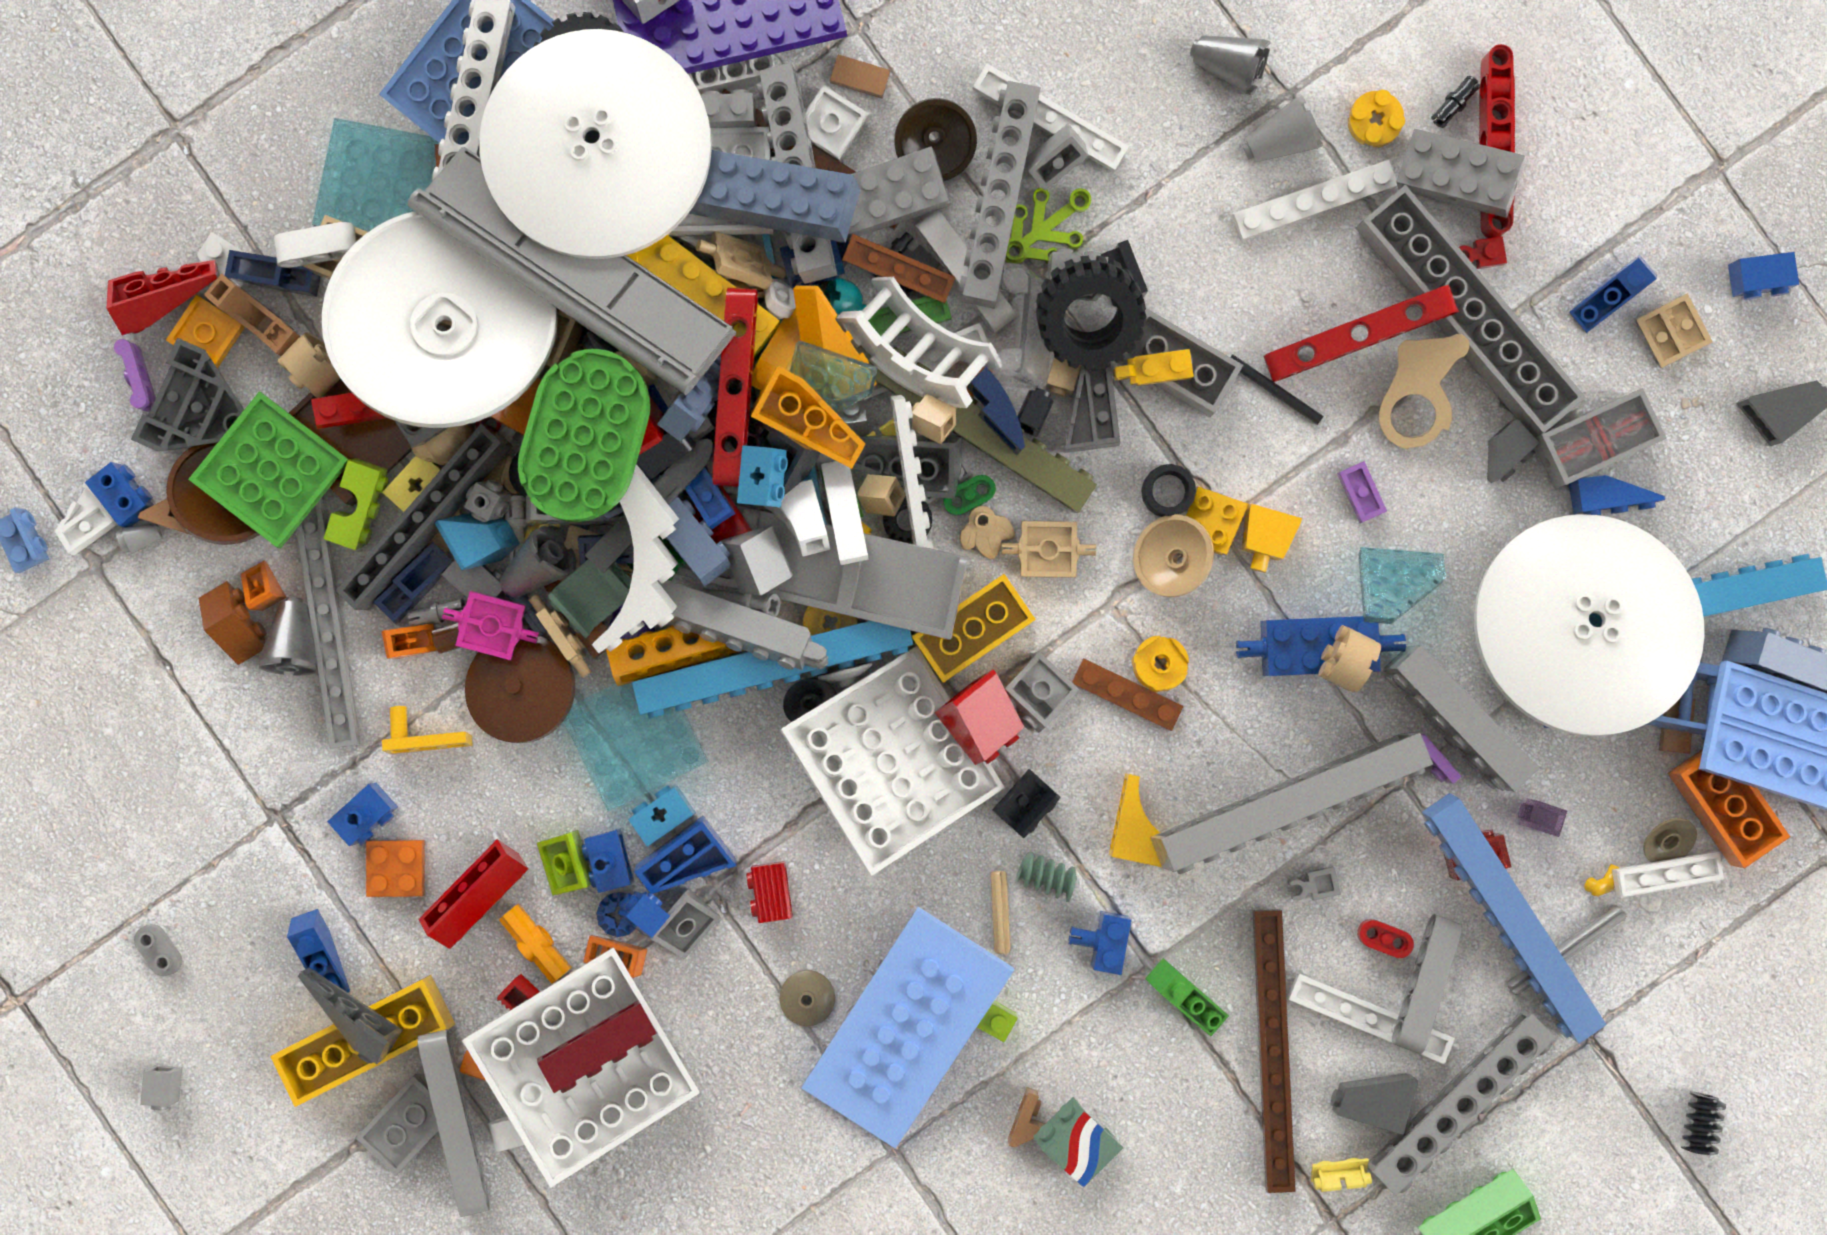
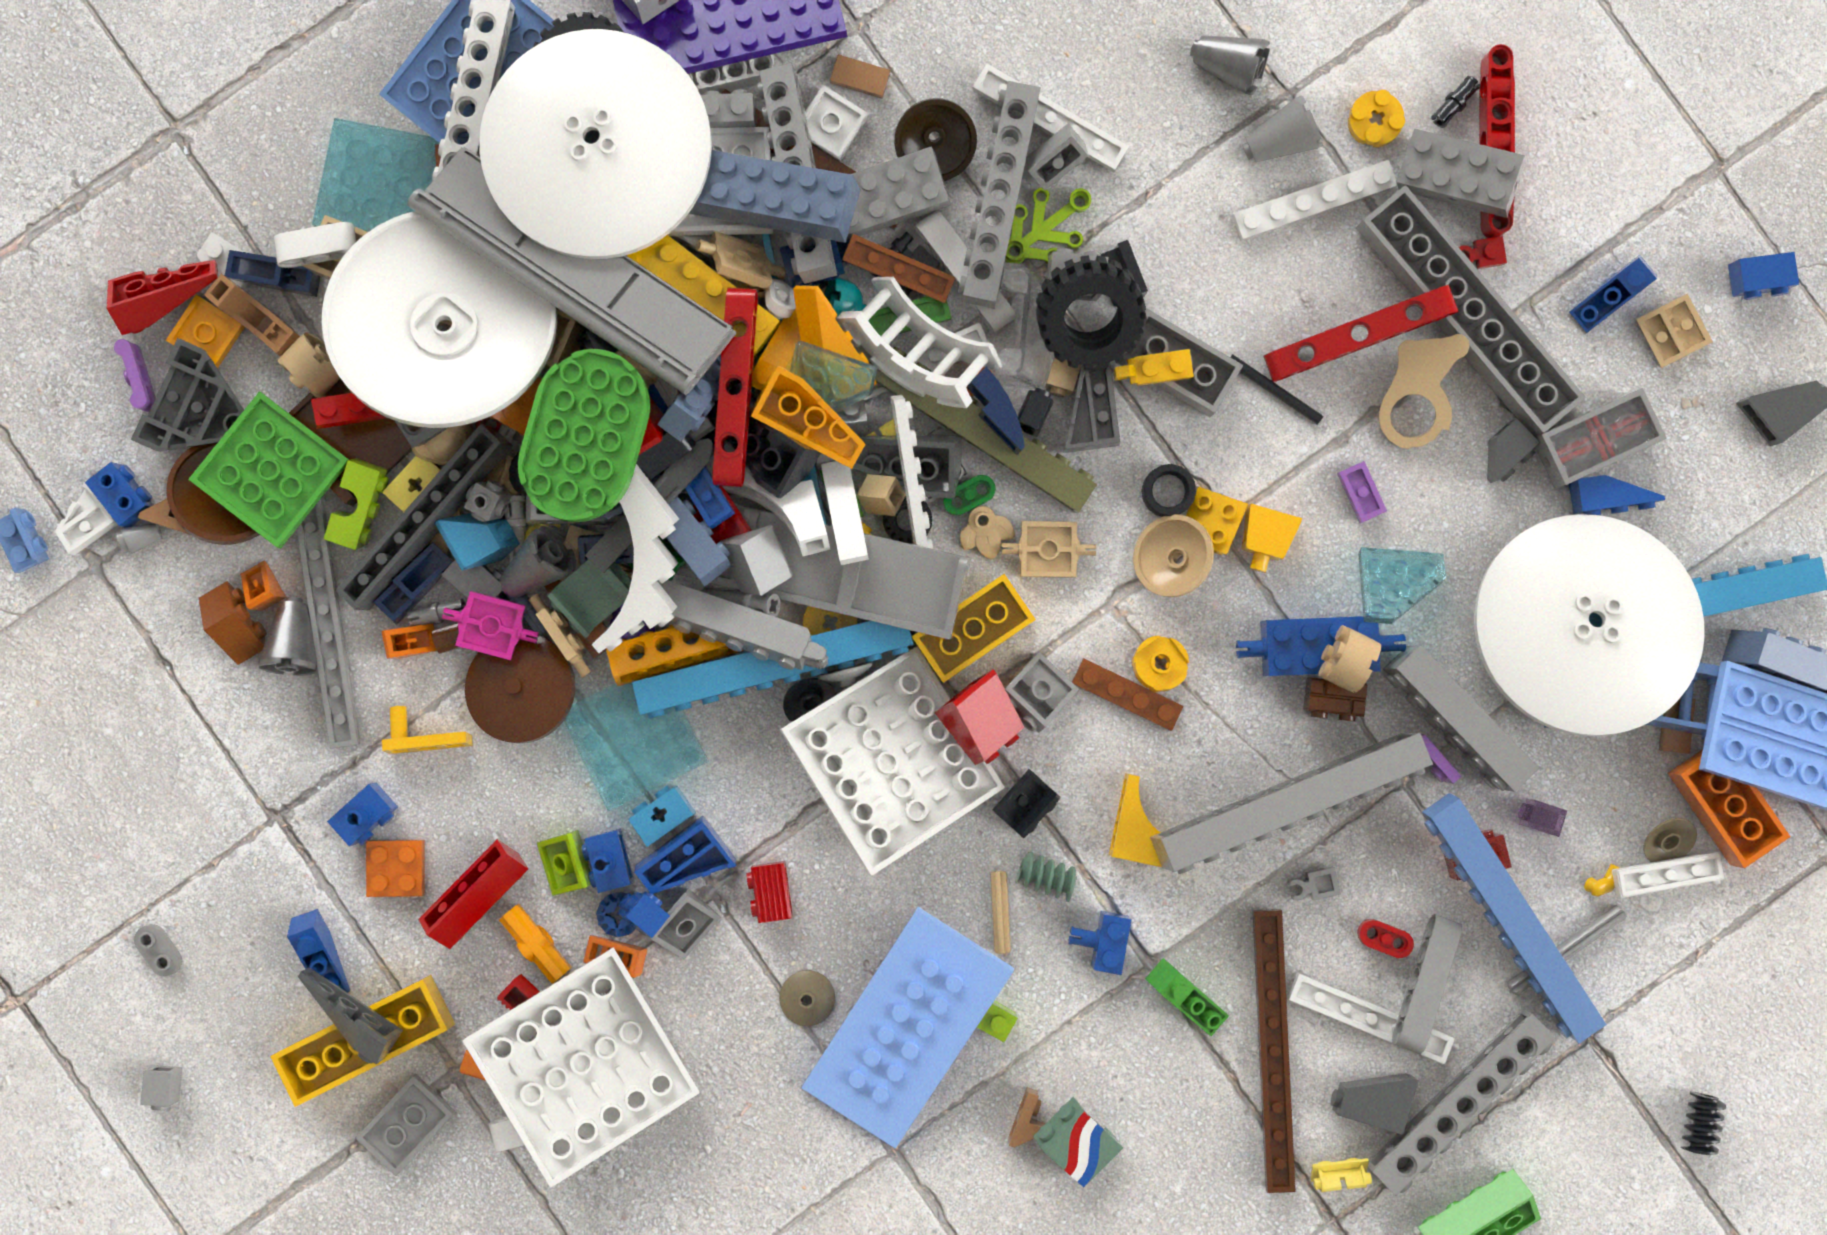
(453, 1123): light grey beam -> none
(596, 1046): dark red brick -> none
(756, 464): dark azure brick -> none
(933, 418): tan brick -> none
(1325, 698): none -> reddish brown brick

